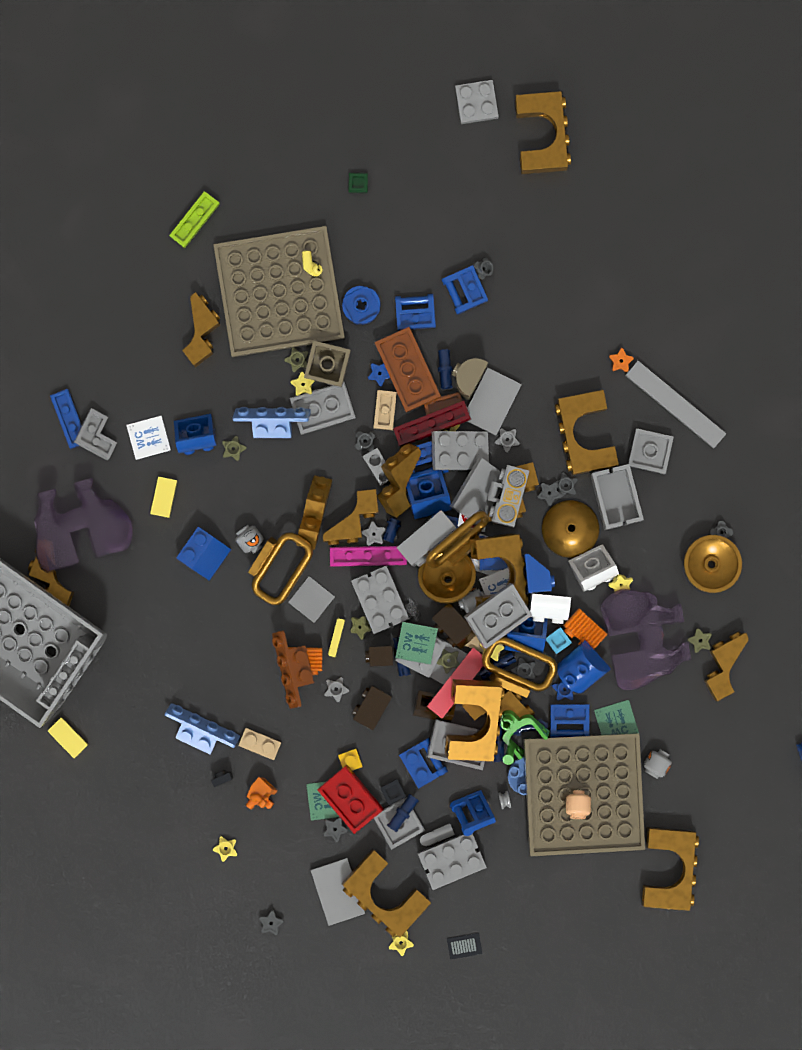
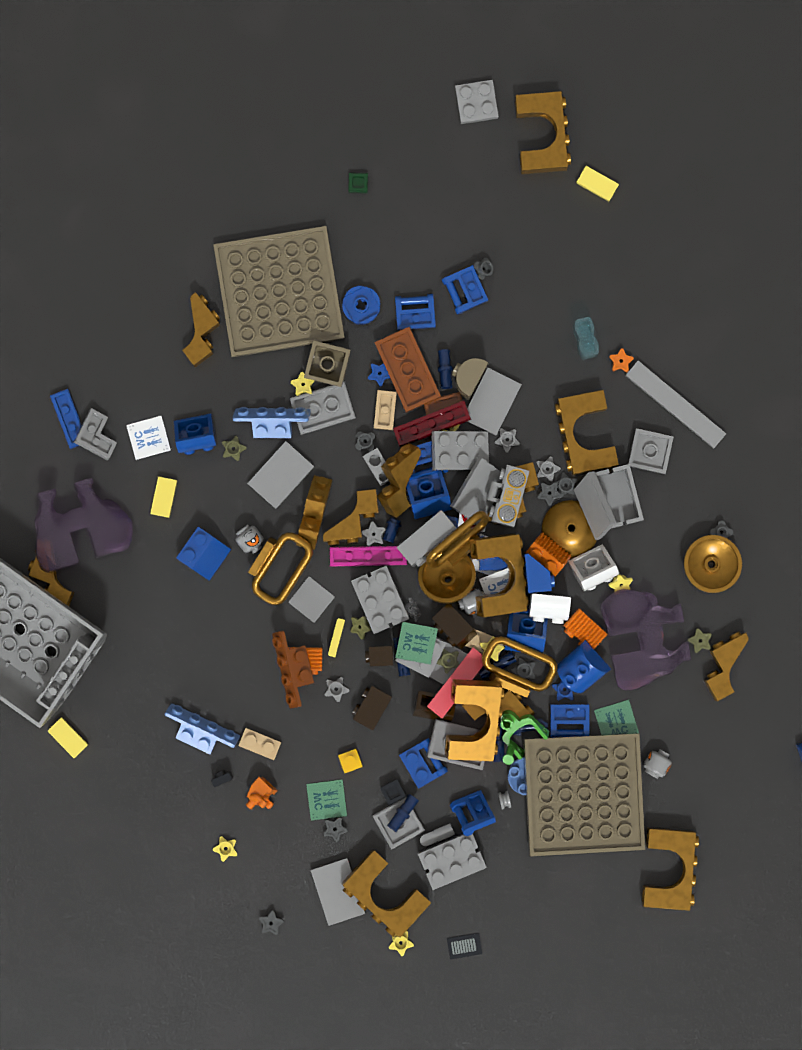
(194, 219): lime plate -> none
(280, 475): none -> light grey tile
(292, 359): olive plate -> none
(309, 266): light yellow arm -> none
(350, 799): red tile -> none
(498, 615): light grey plate -> none
(548, 554): none -> orange brick
(552, 468): none -> light grey plate
(558, 640): medium azure plate -> none
(578, 805): light nougat head -> none
(584, 333): none -> clear light blue brick
(594, 505): none -> light grey tile
(597, 183): none -> light yellow tile

